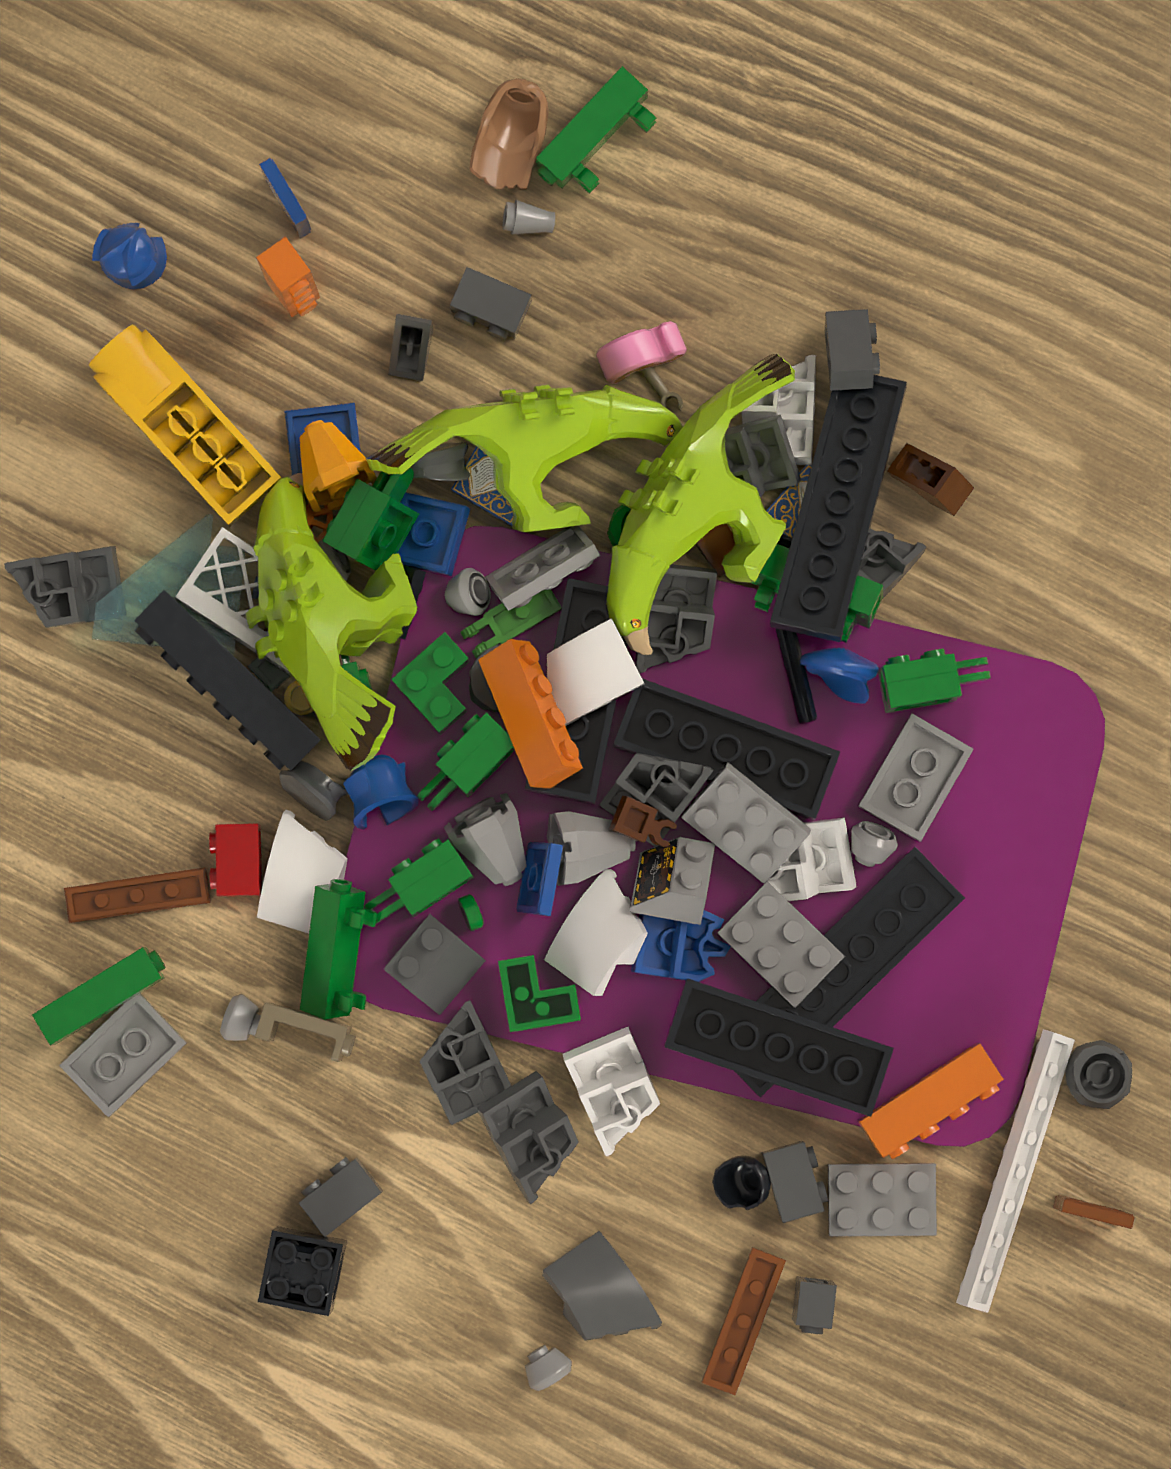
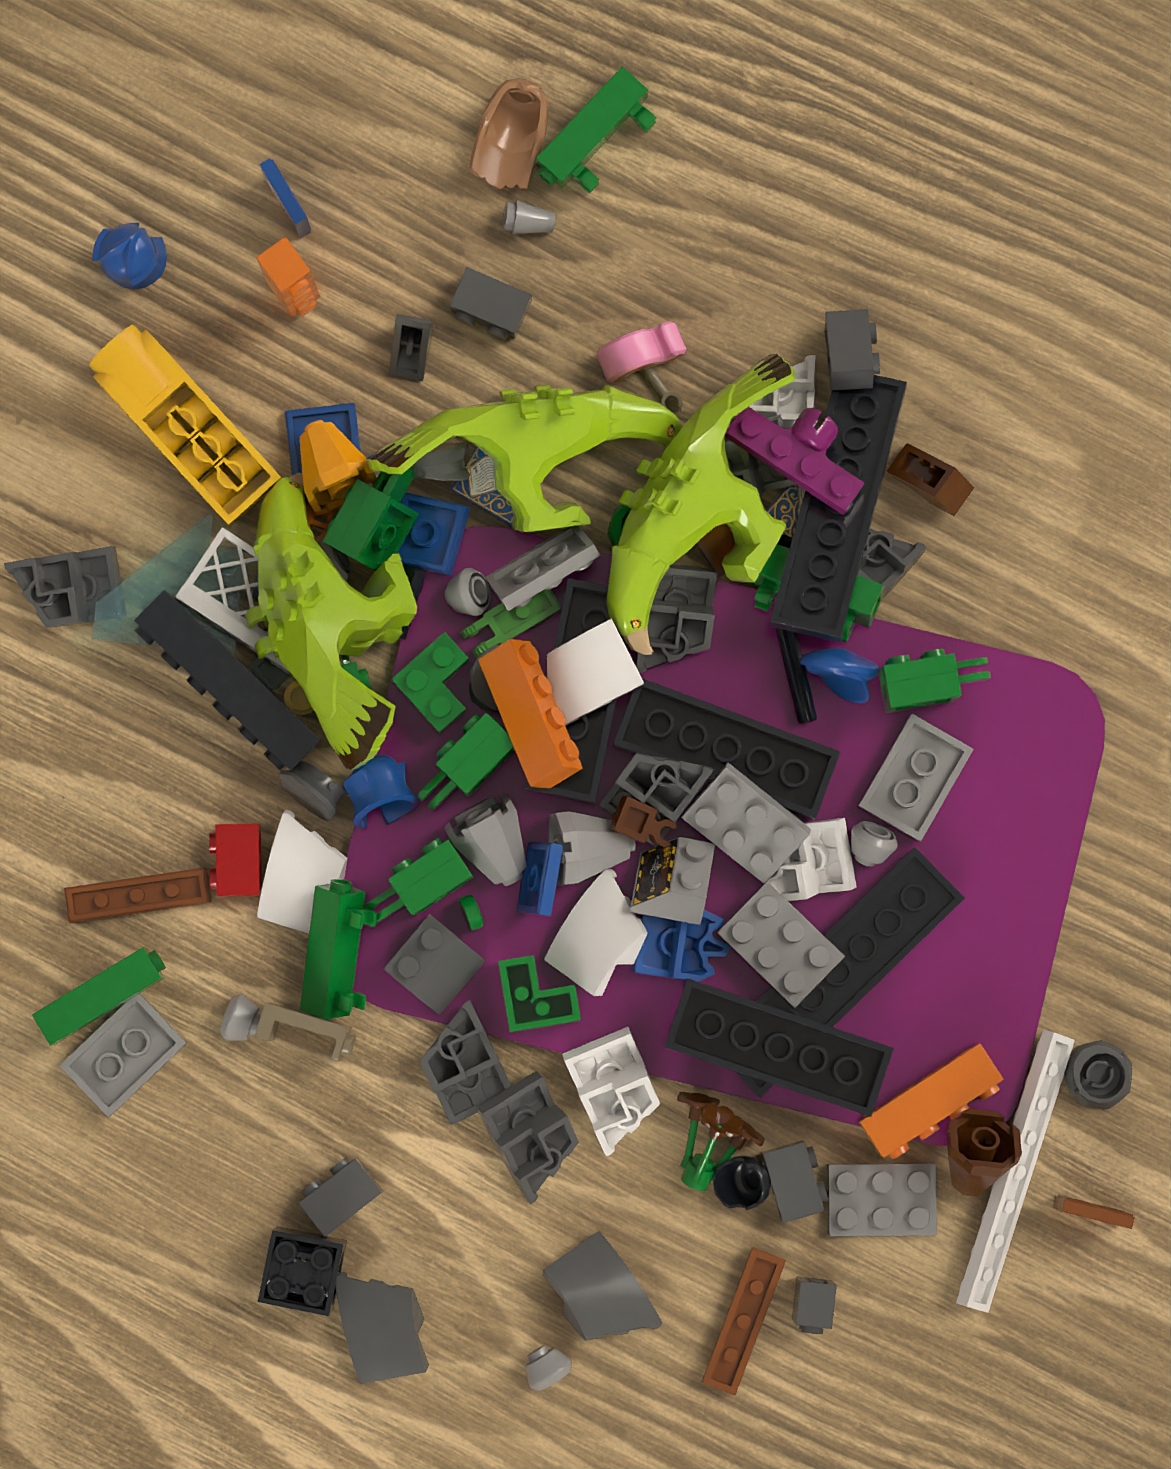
(381, 1328): none -> dark grey slope
(721, 1122): none -> plant
(798, 454): none -> magenta plate
(981, 1150): none -> reddish brown cone

